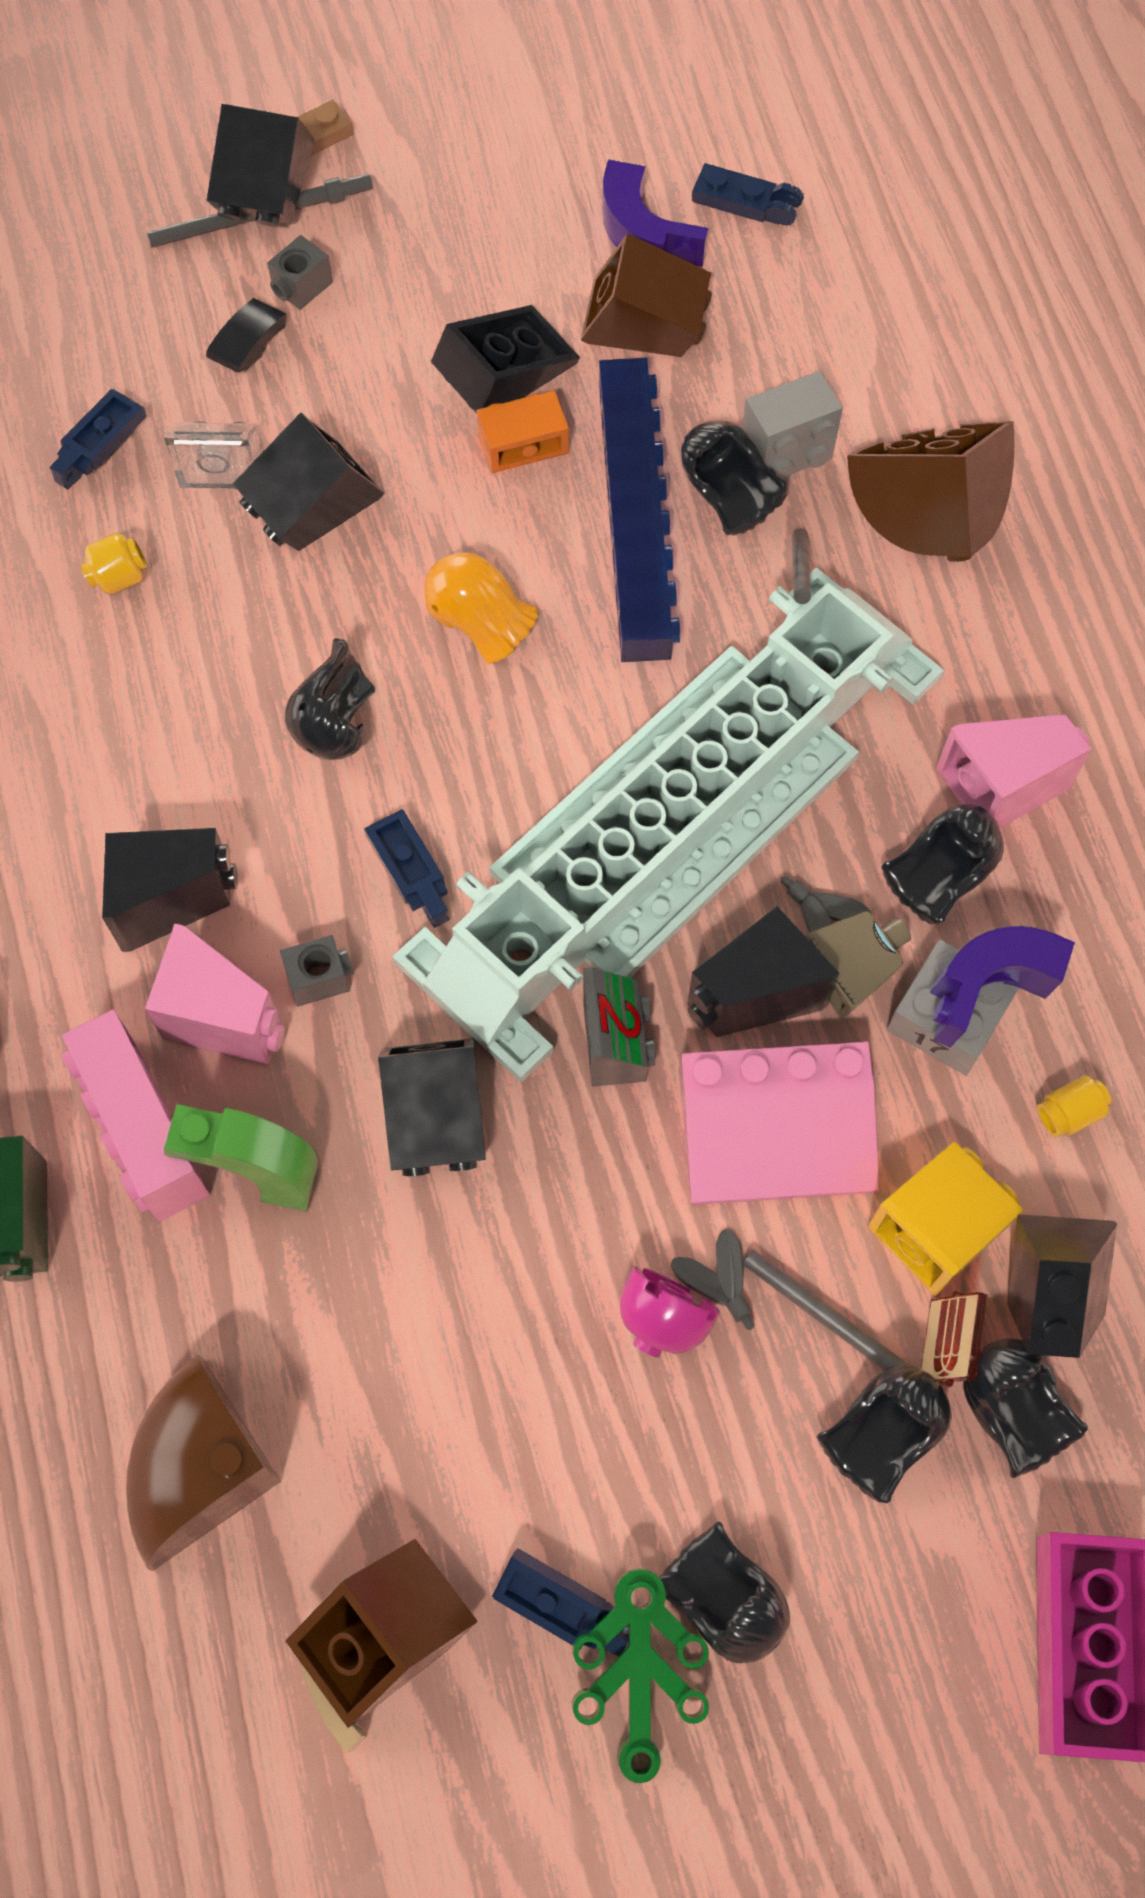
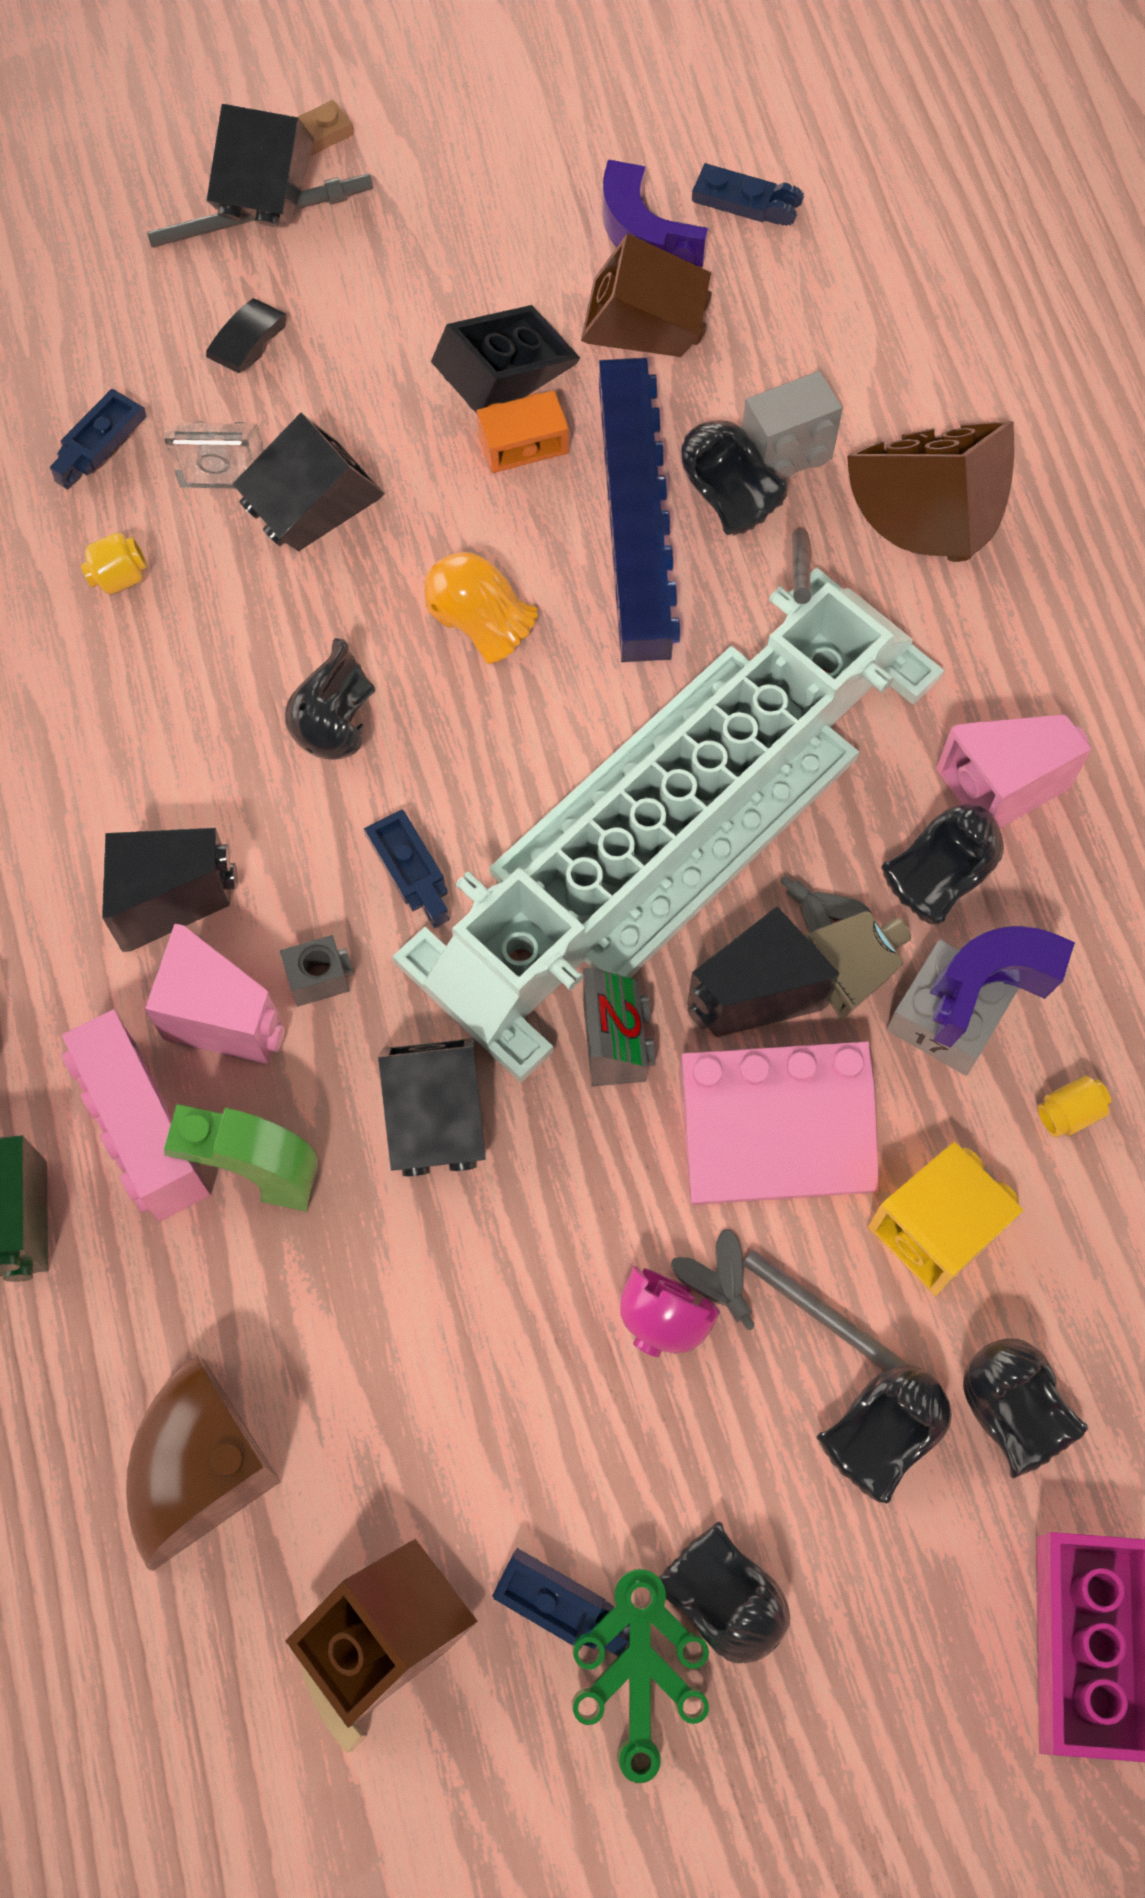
(299, 272): dark grey brick -> none
(954, 1337): piece -> none
(1060, 1281): slope -> none

